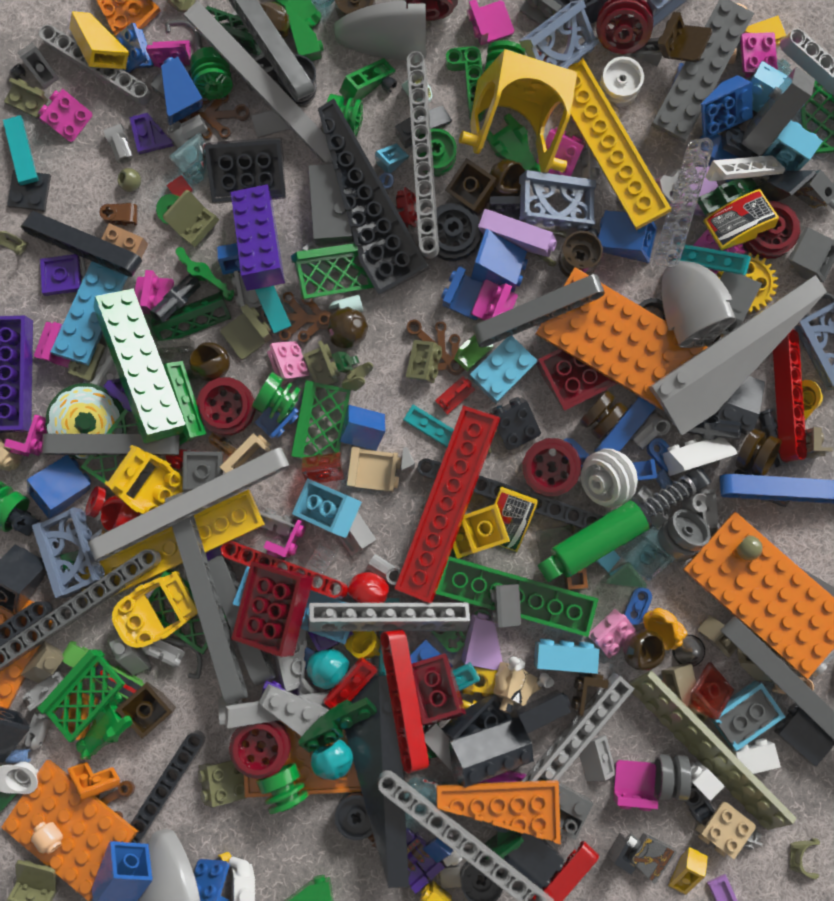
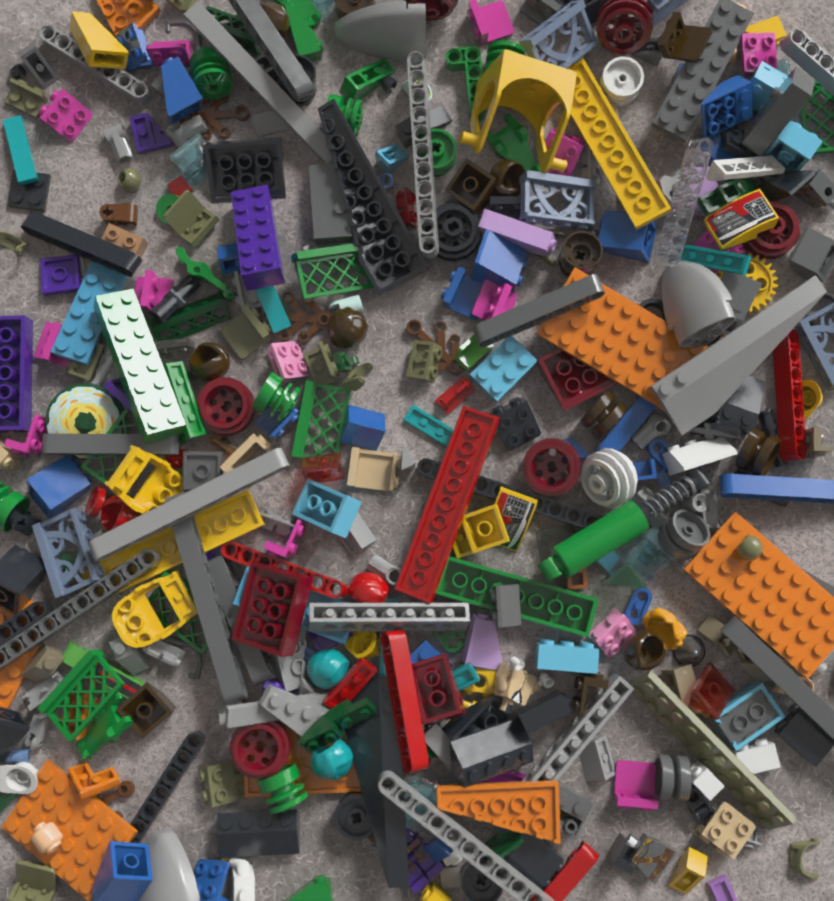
(258, 833): none -> black slope

